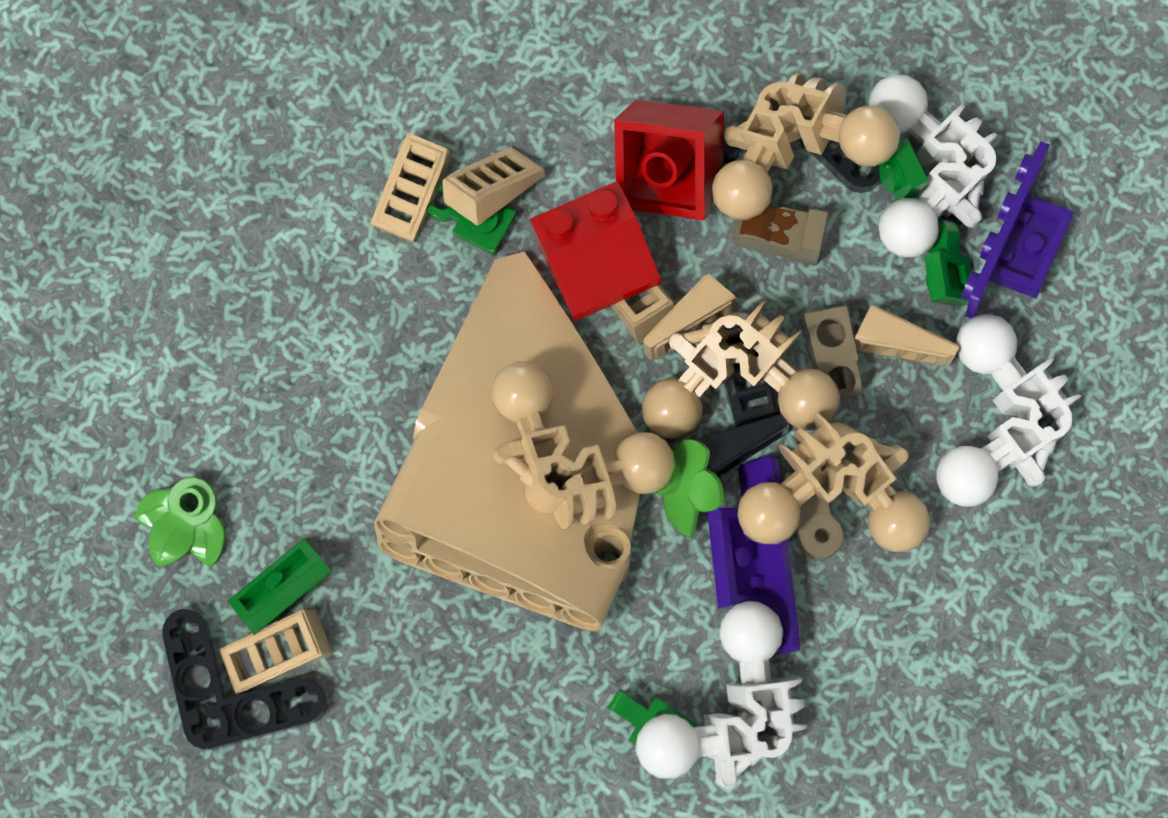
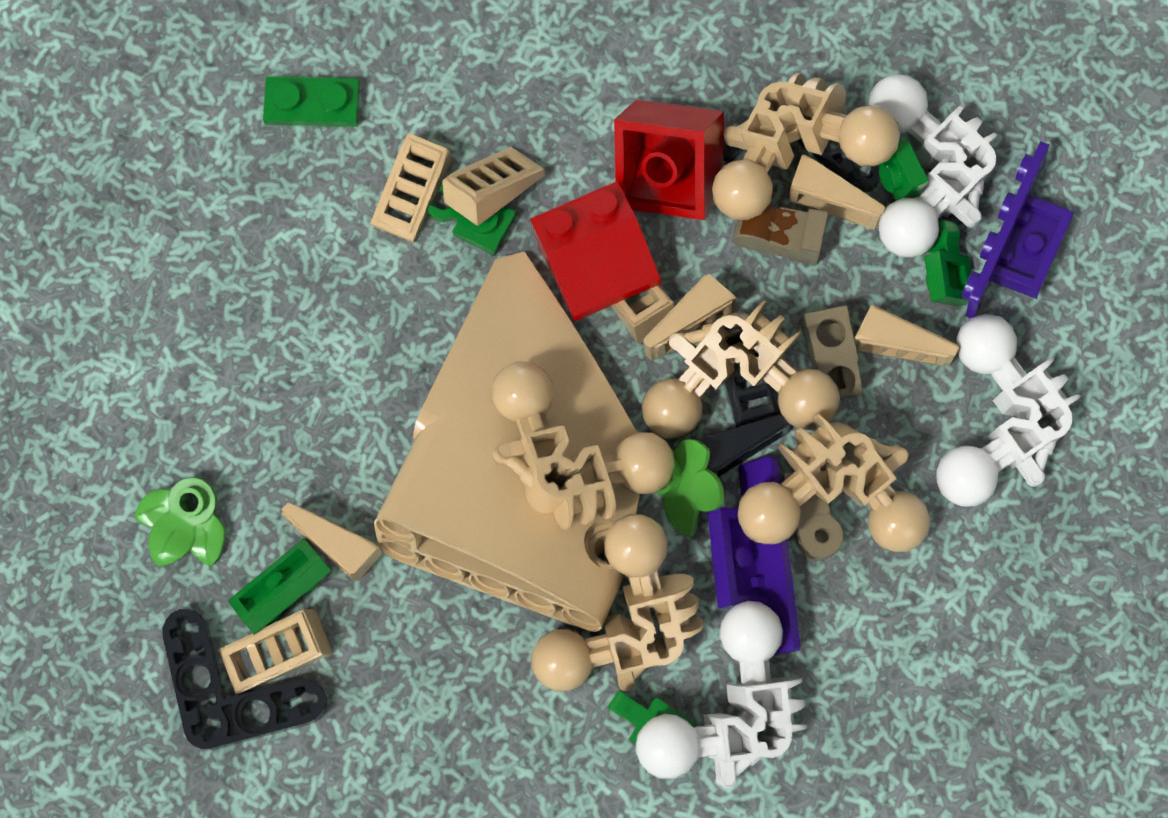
(311, 101): none -> green plate
(344, 548): none -> tan slope
(636, 549): none -> tan piece
(825, 191): none -> tan slope

